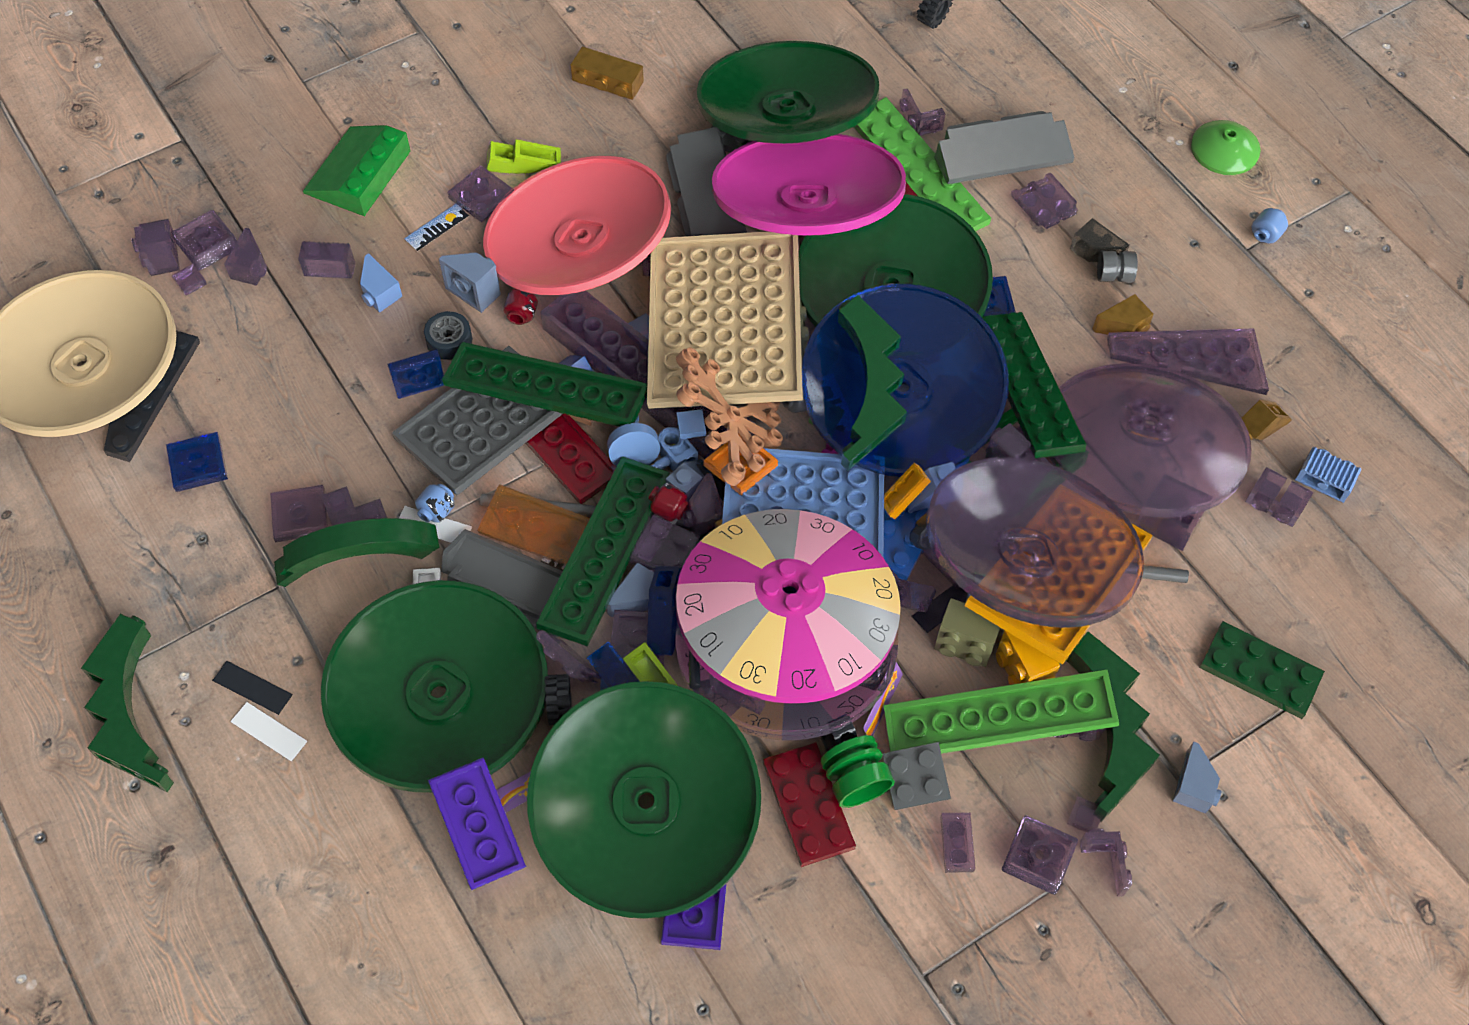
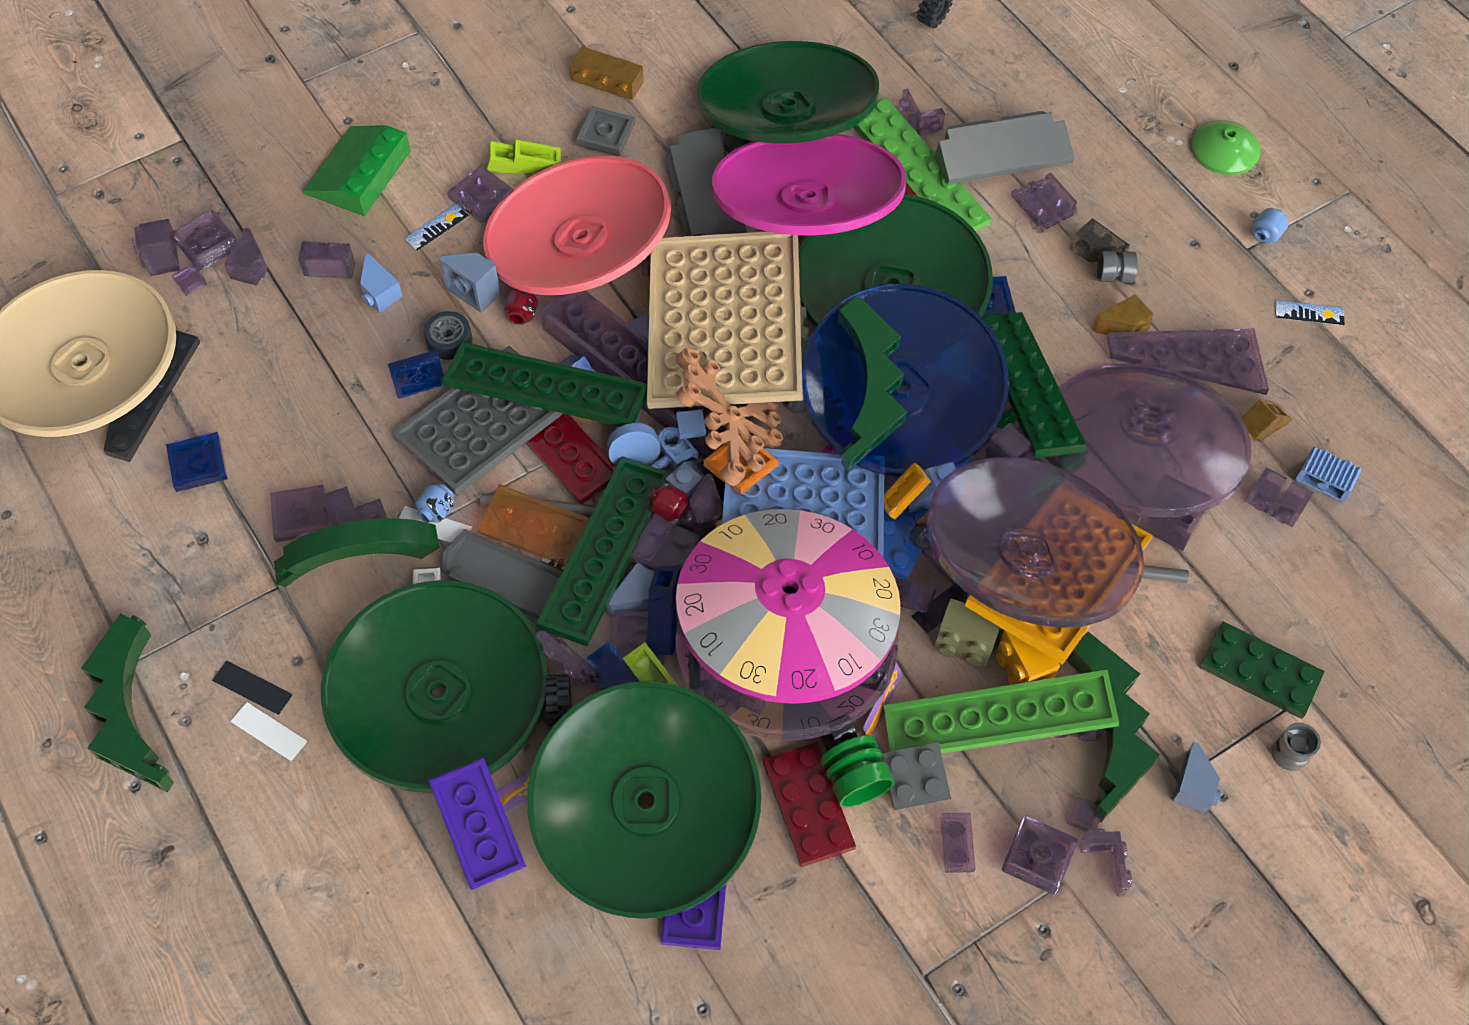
(605, 131): none -> dark grey plate
(1296, 746): none -> dark grey wheel
(1310, 312): none -> sticker

